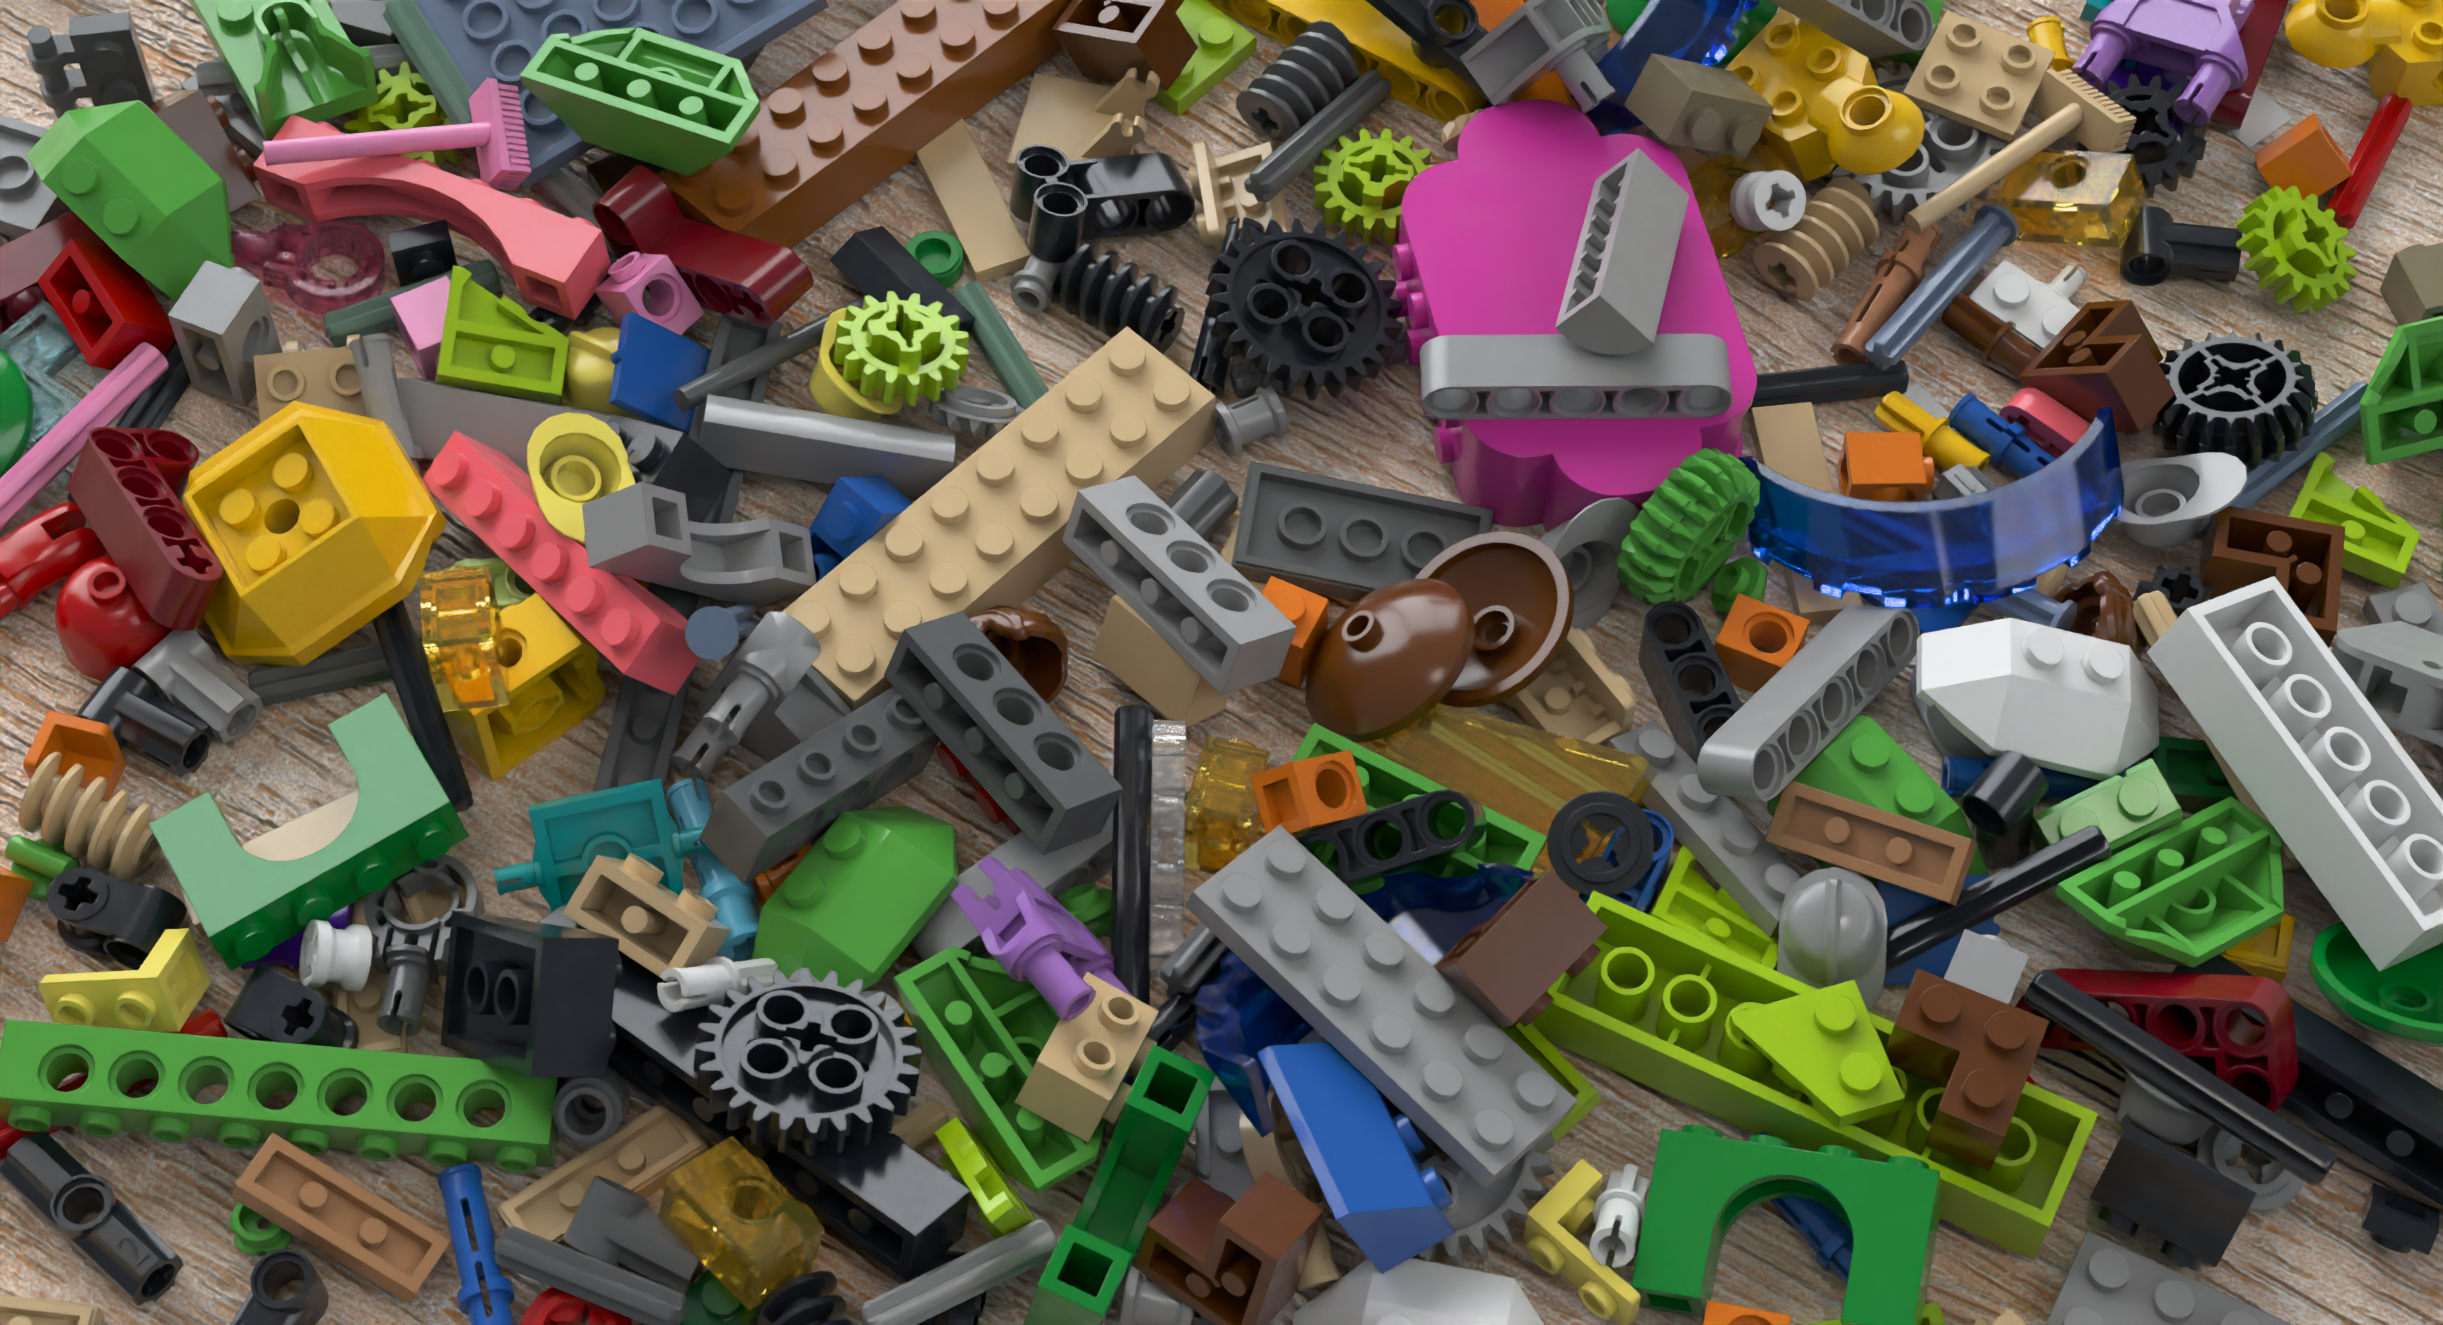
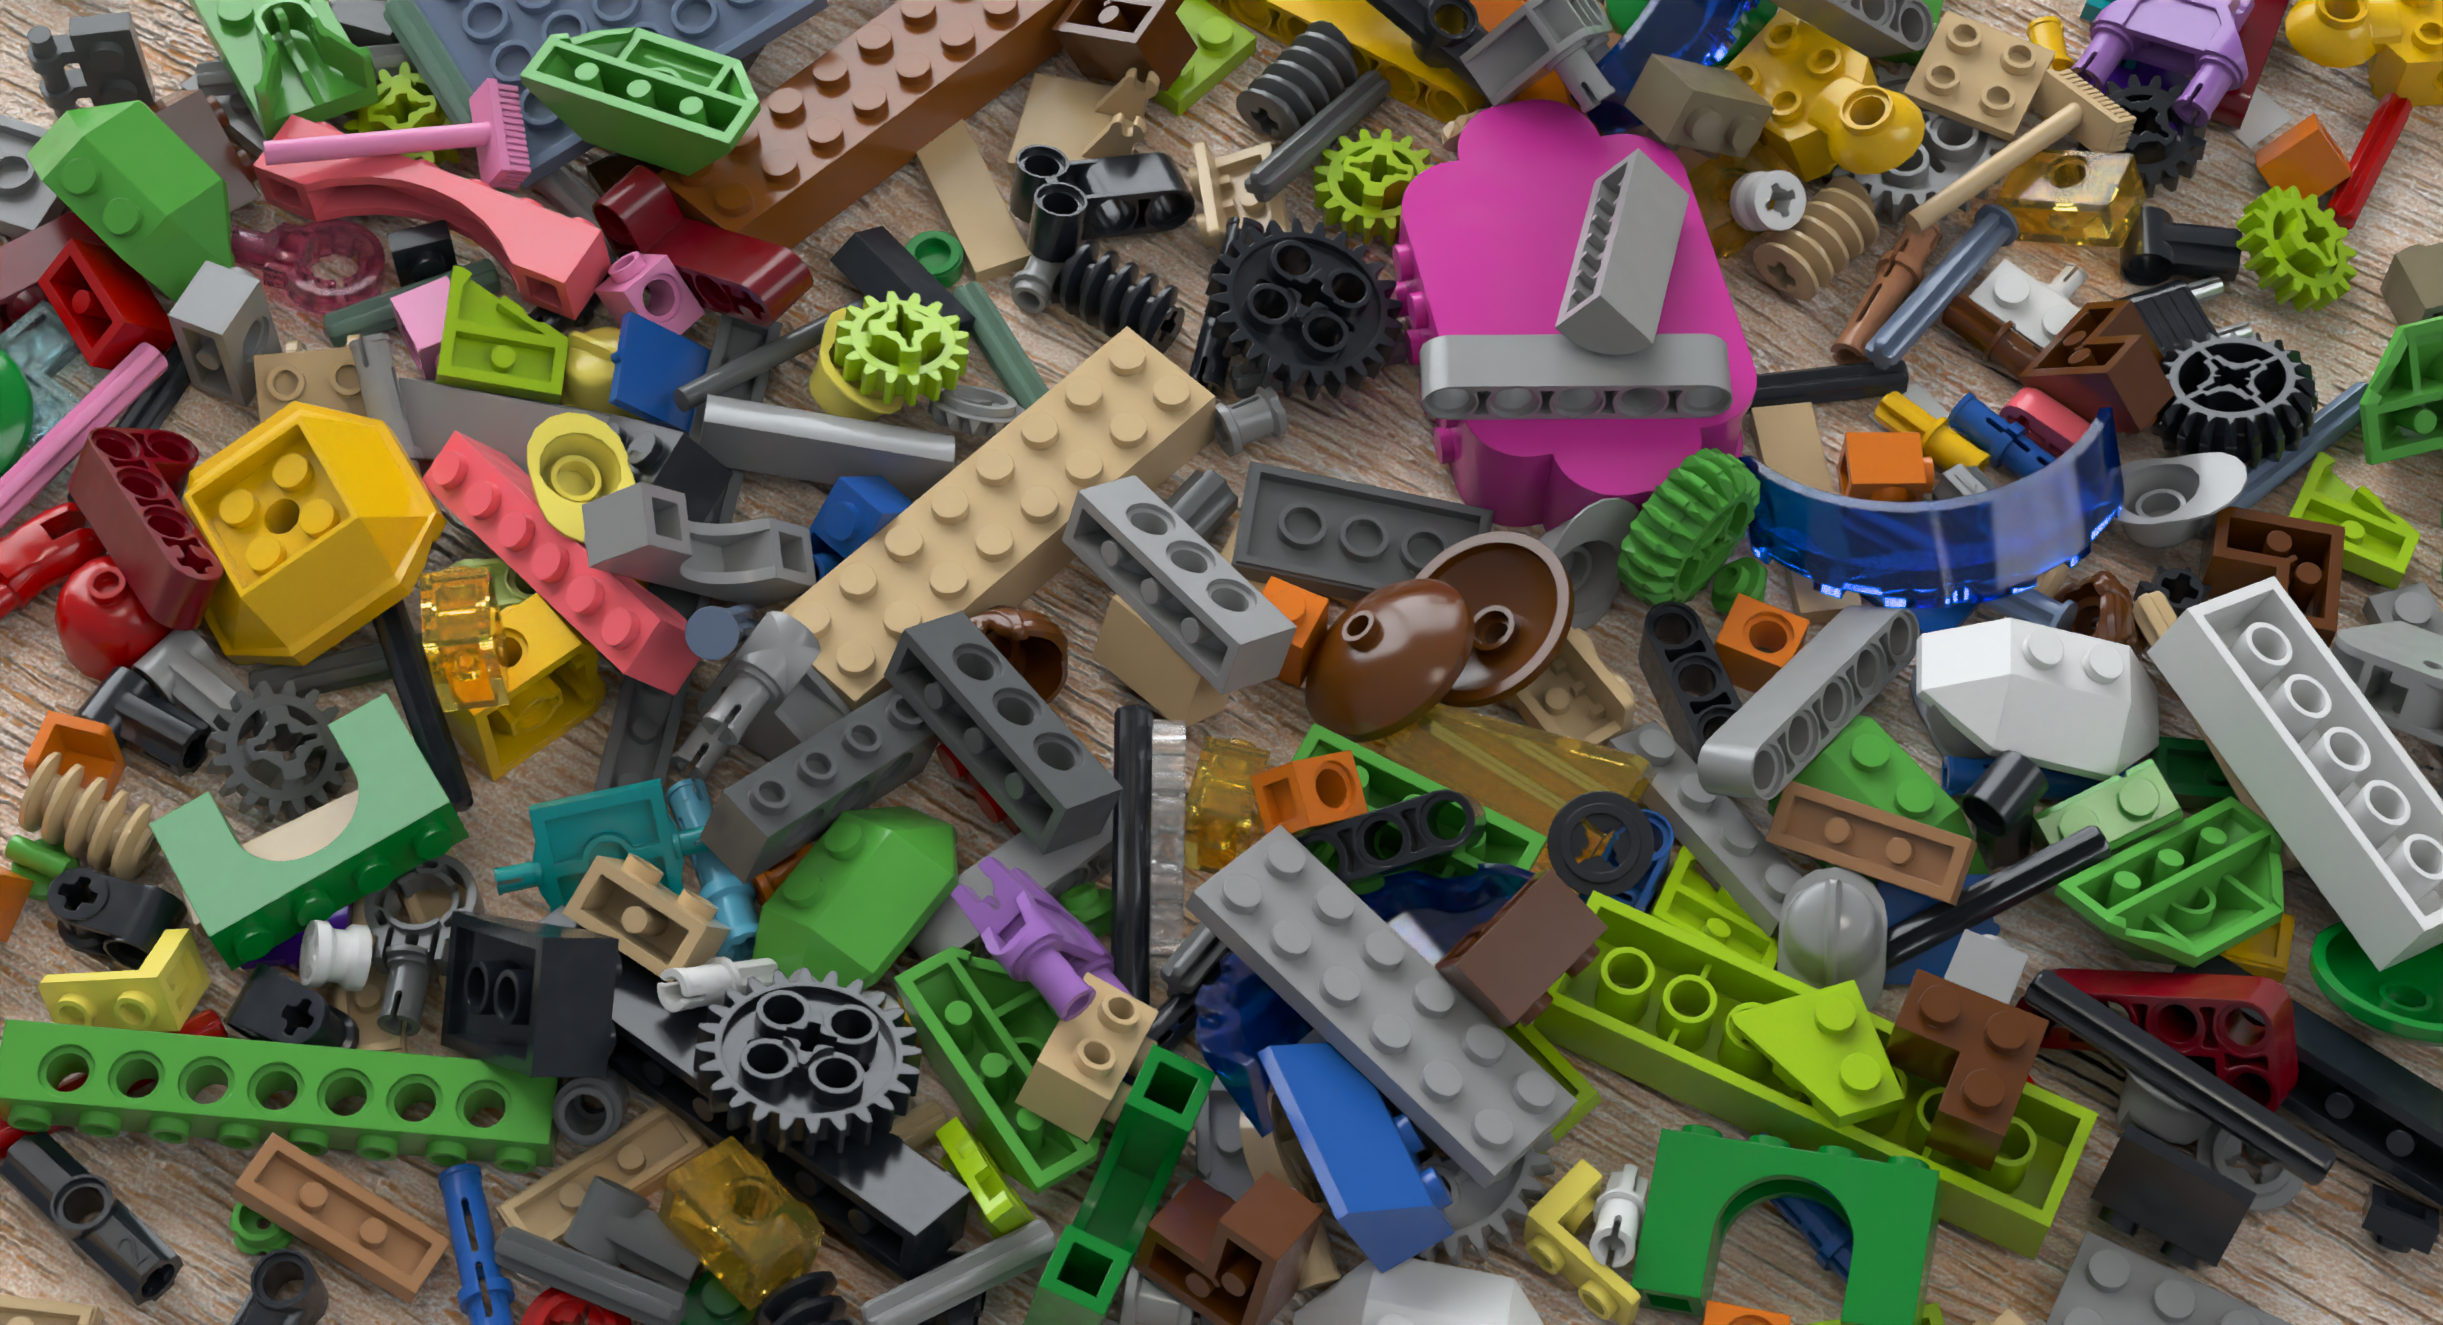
(276, 723): none -> dark grey gear
(2175, 313): none -> black piece

